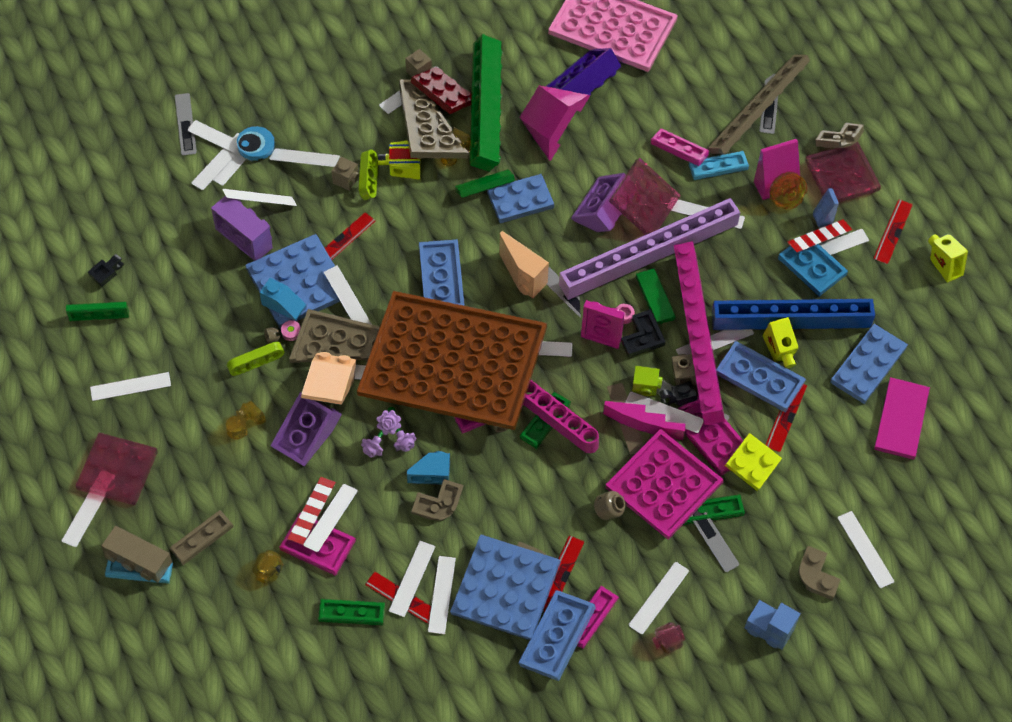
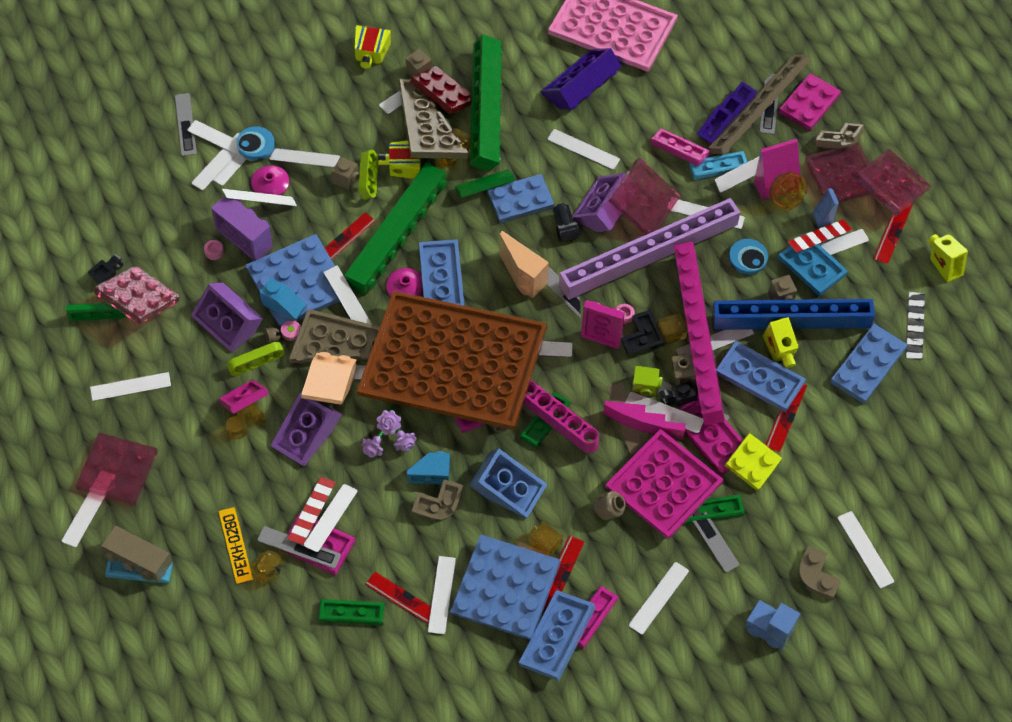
(137, 294): none -> clear pink plate
(201, 537): dark tan tile -> none
(214, 249): none -> bright pink tile
(226, 316): none -> medium lavender slope
(235, 545): none -> yellow sticker
(243, 396): none -> dark pink tile
(276, 185): none -> dark pink dish
(280, 540): none -> light grey sticker
(371, 45): none -> neon yellow torso
(396, 229): none -> green brick
(396, 279): none -> dark pink dish
(412, 578): white sticker -> none
(508, 483): none -> medium blue slope
(545, 539): none -> clear yellow brick
(550, 114): dark pink wedge -> none
(566, 227): none -> black piece
(583, 149): none -> white sticker
(655, 296): green tile -> none
(668, 637): clear pink head -> none
(673, 328): none -> clear yellow brick
(727, 112): none -> dark purple slope
(737, 175): none -> white sticker
(748, 256): none -> tile
(782, 289): none -> dark tan brick
(809, 102): none -> dark pink plate
(892, 182): none -> clear pink plate
(902, 418): dark pink tile -> none
(915, 325): none -> sticker

